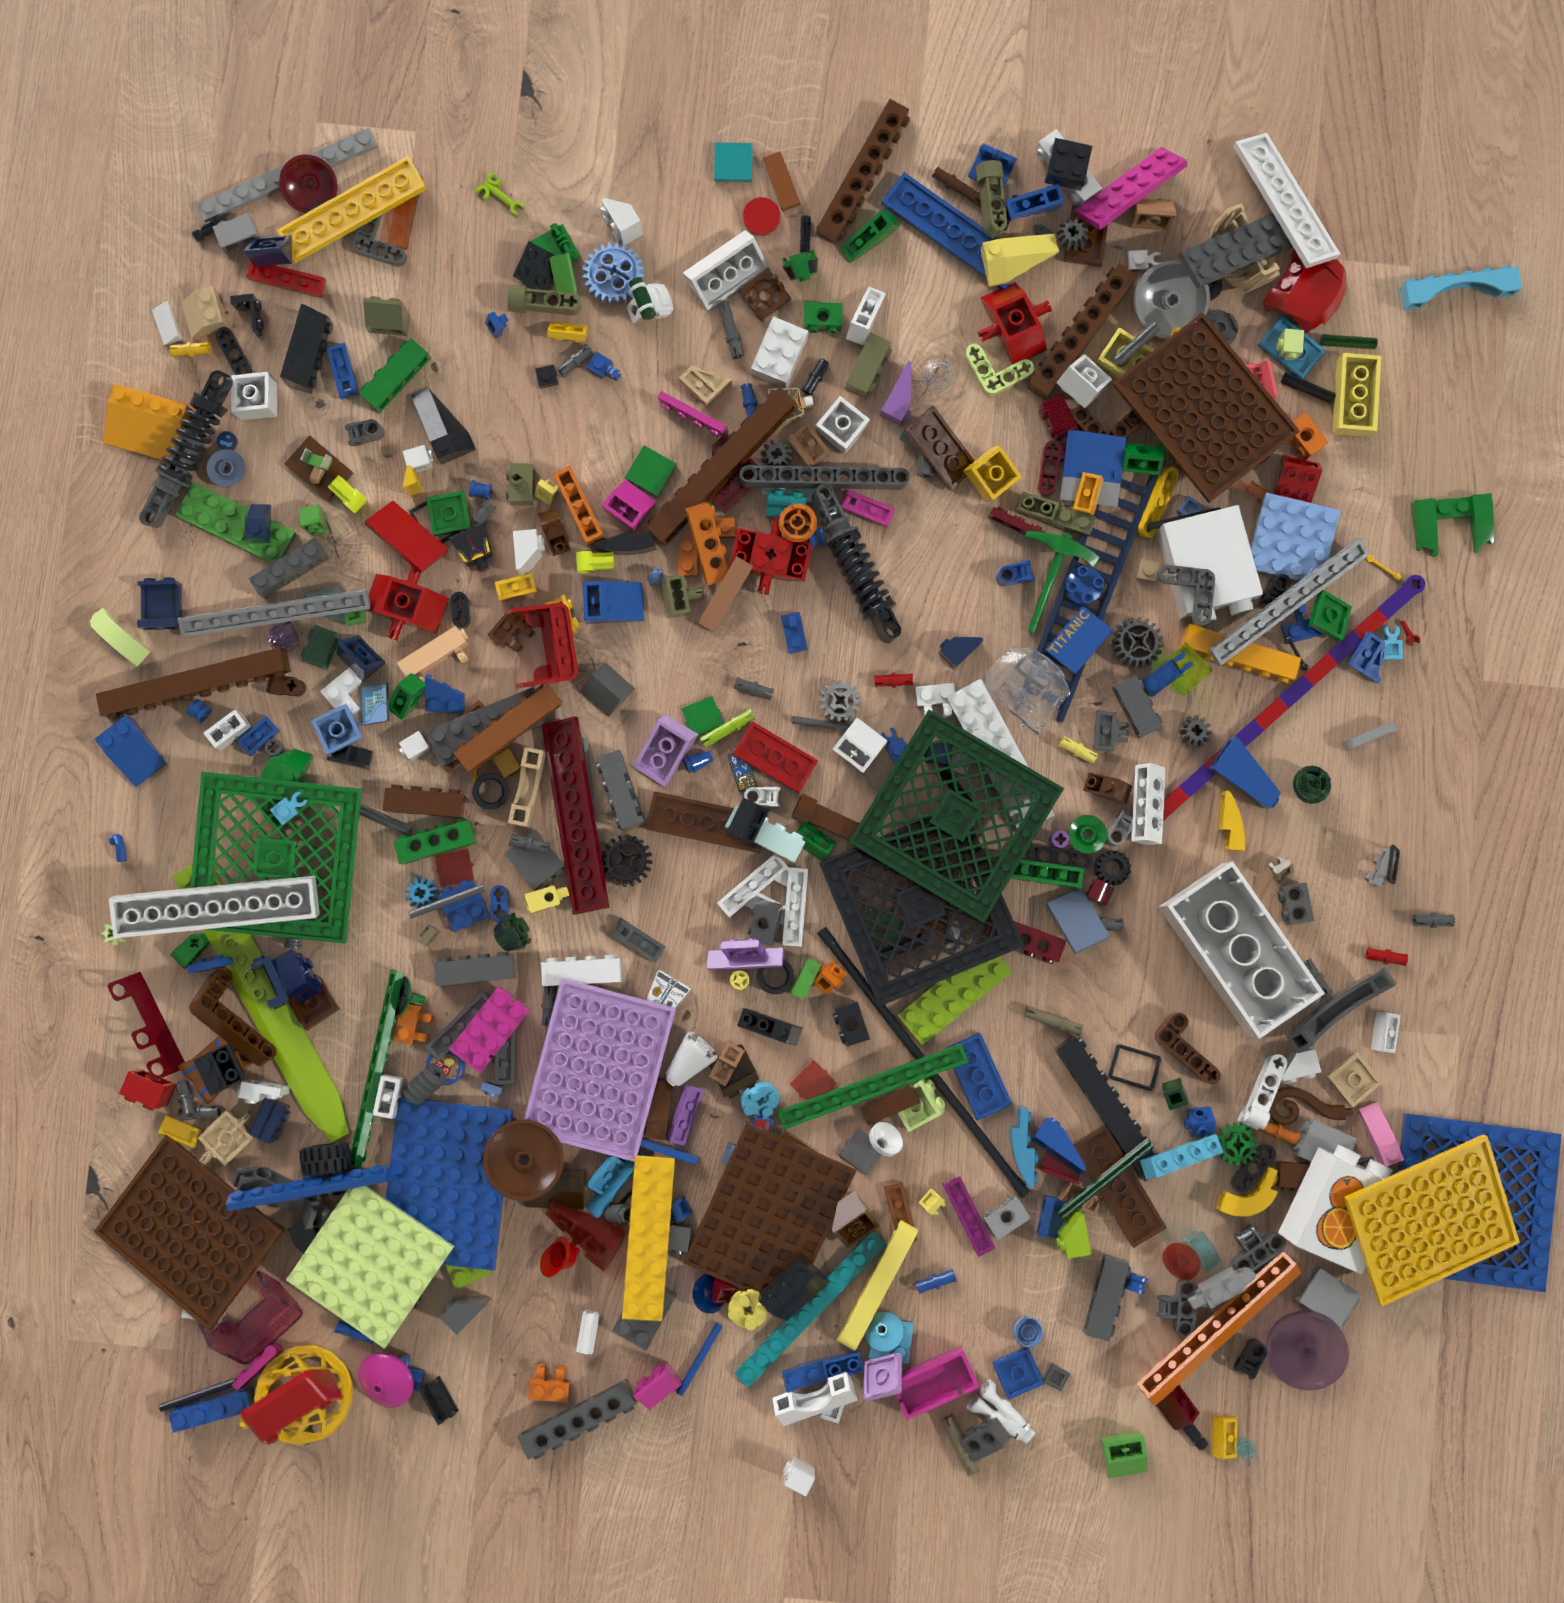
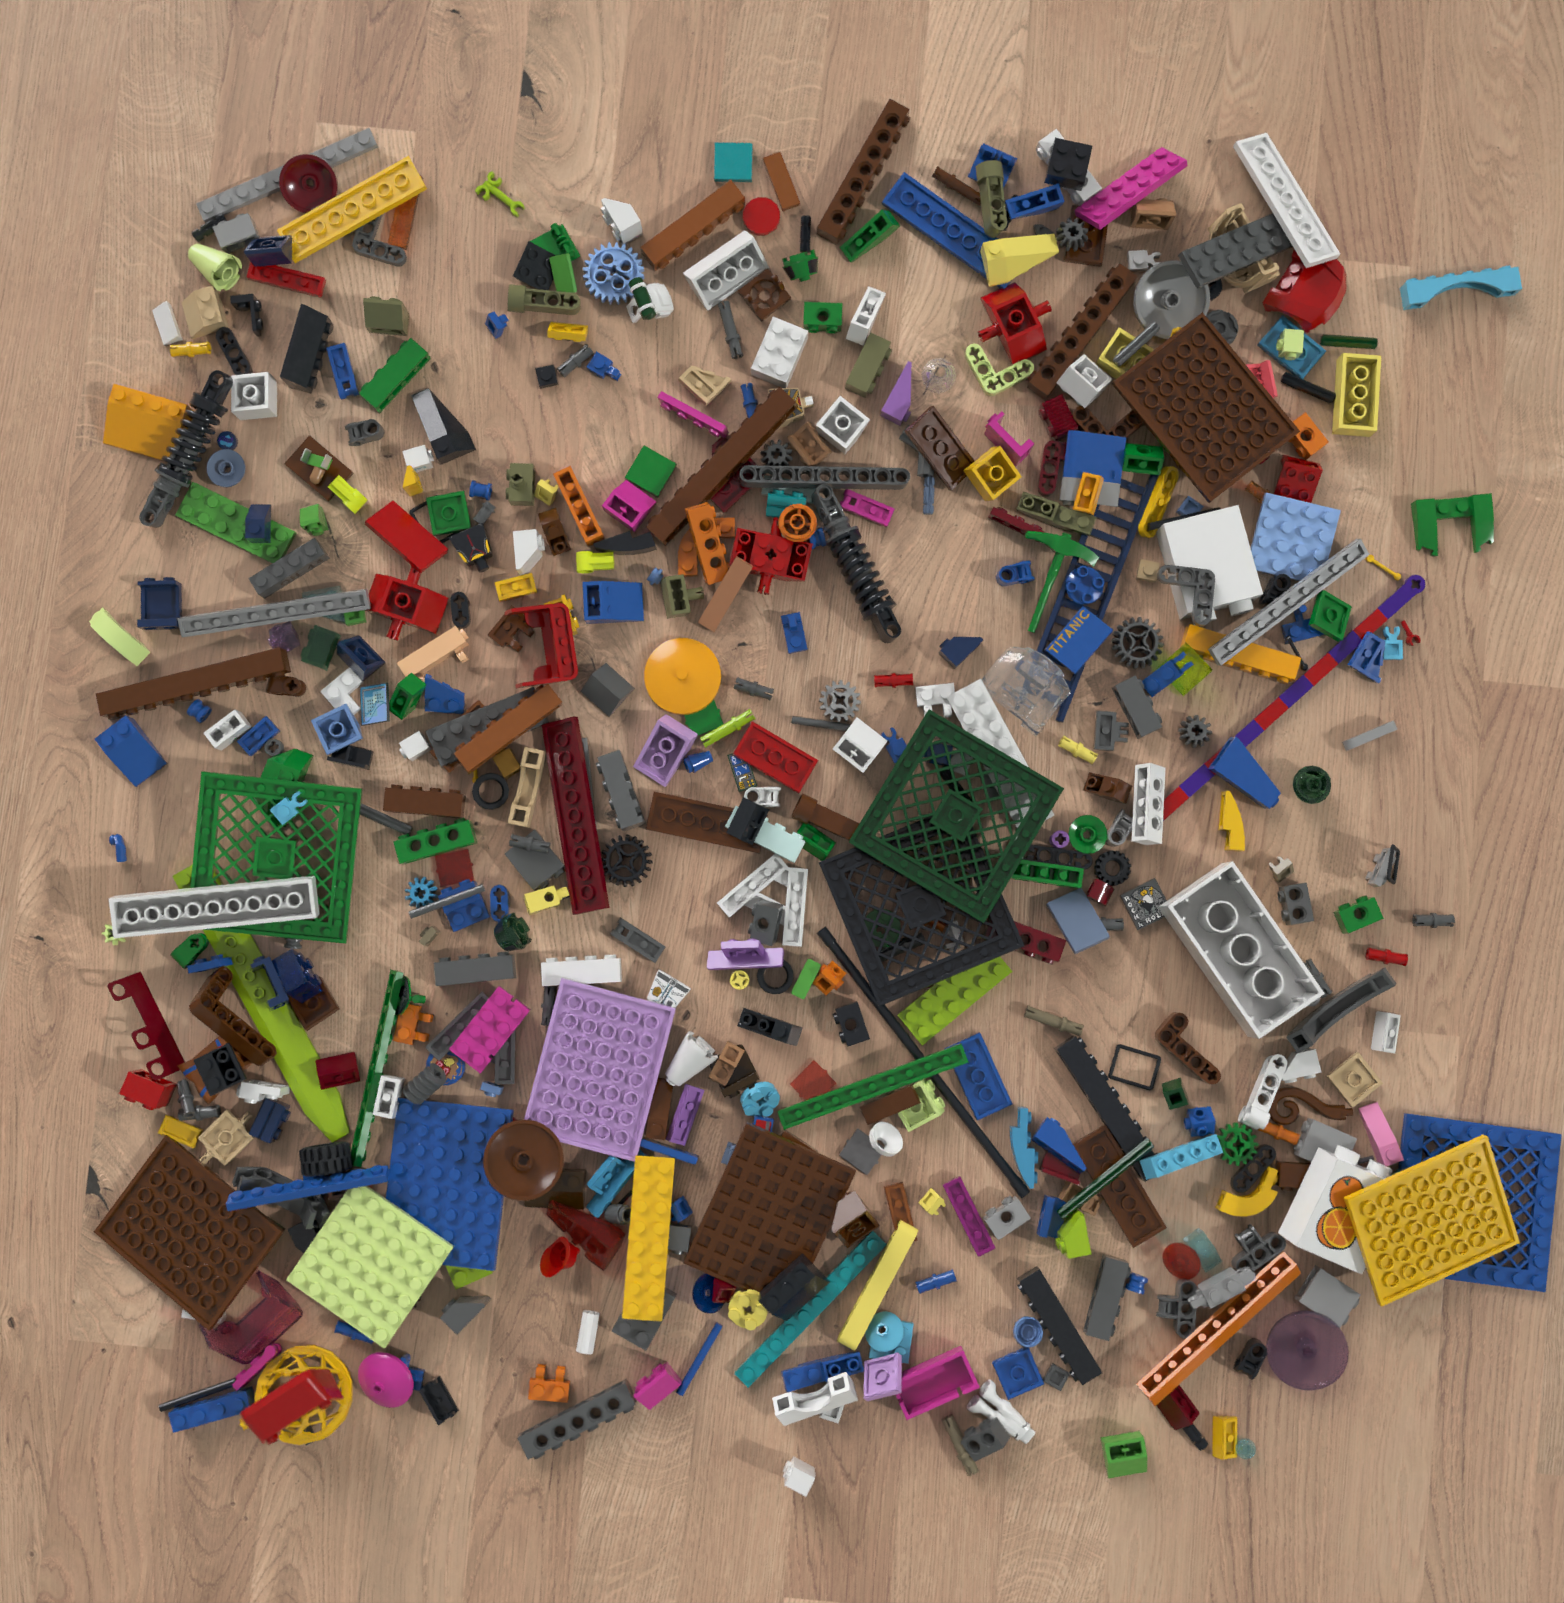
(216, 266): none -> yellowish green cone
(337, 1070): none -> dark red panel
(682, 676): none -> light orange dish
(693, 225): none -> dark orange brick
(815, 377): black axle -> none
(928, 499): none -> sand blue axle
(1000, 437): none -> dark pink panel
(1059, 1325): none -> black brick
(1143, 903): none -> tile
(1369, 914): none -> green brick

